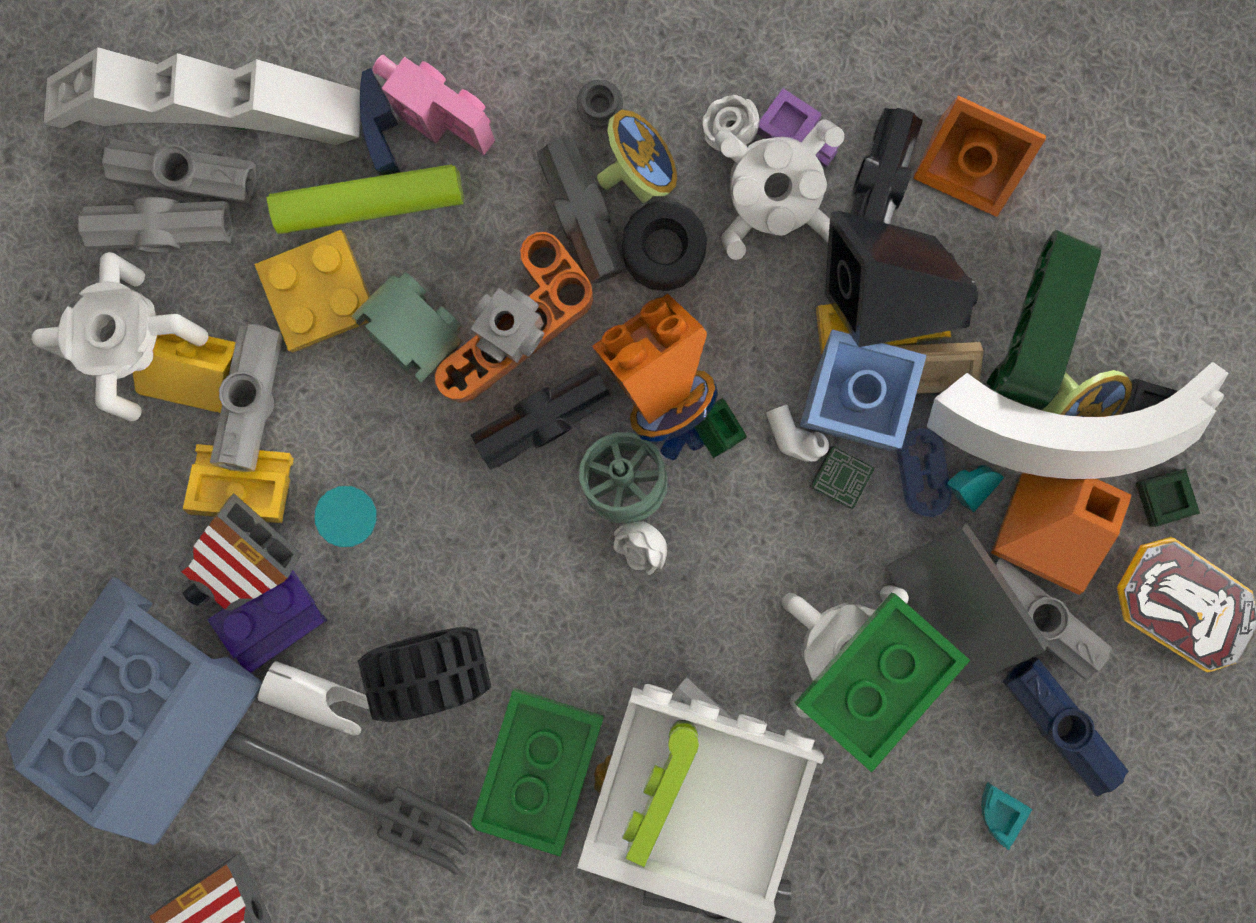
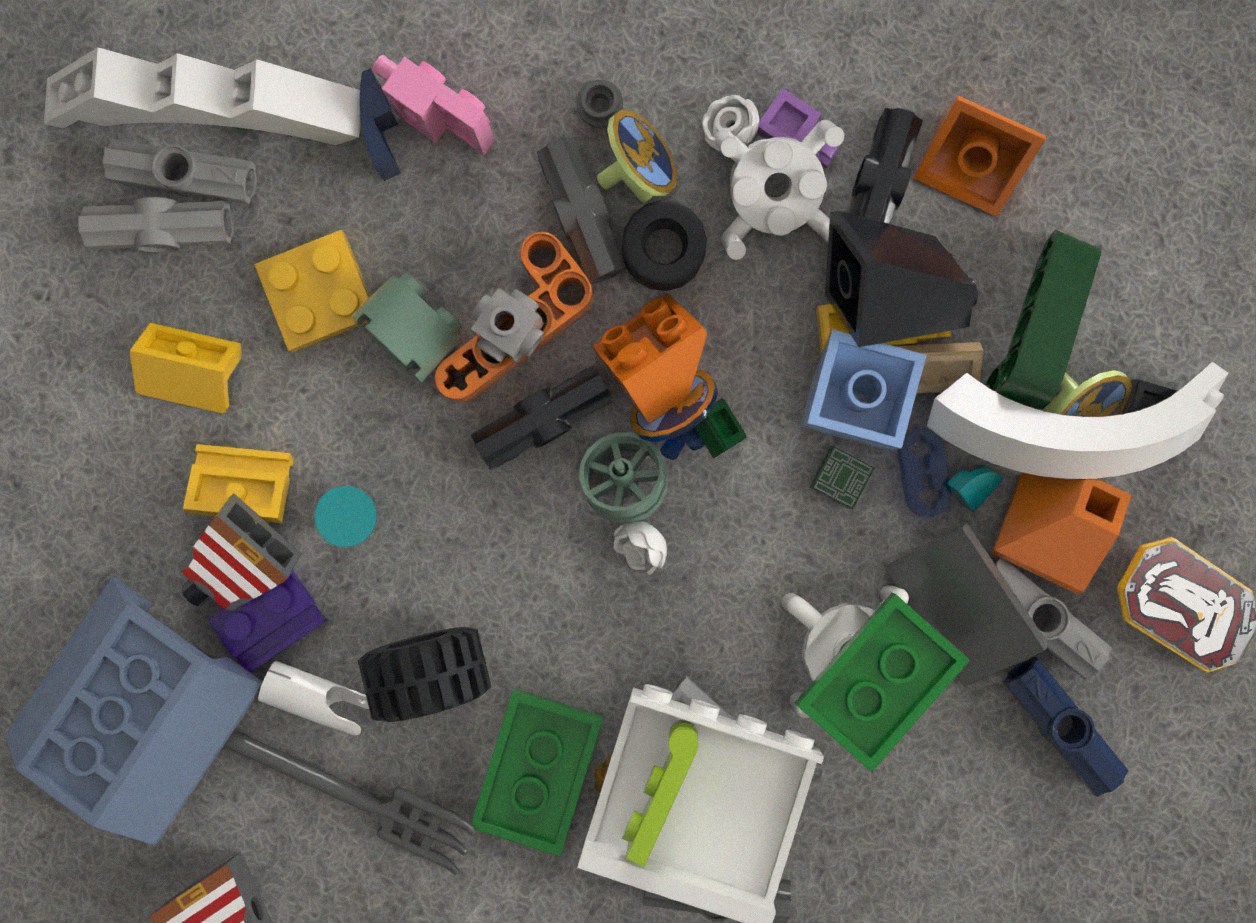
(133, 339): white plate -> none
(242, 428): light grey piece -> none
(365, 199): lime brick -> none
(793, 440): white arm -> none
(1003, 814): teal tile -> none
(1167, 497): dark green tile -> none

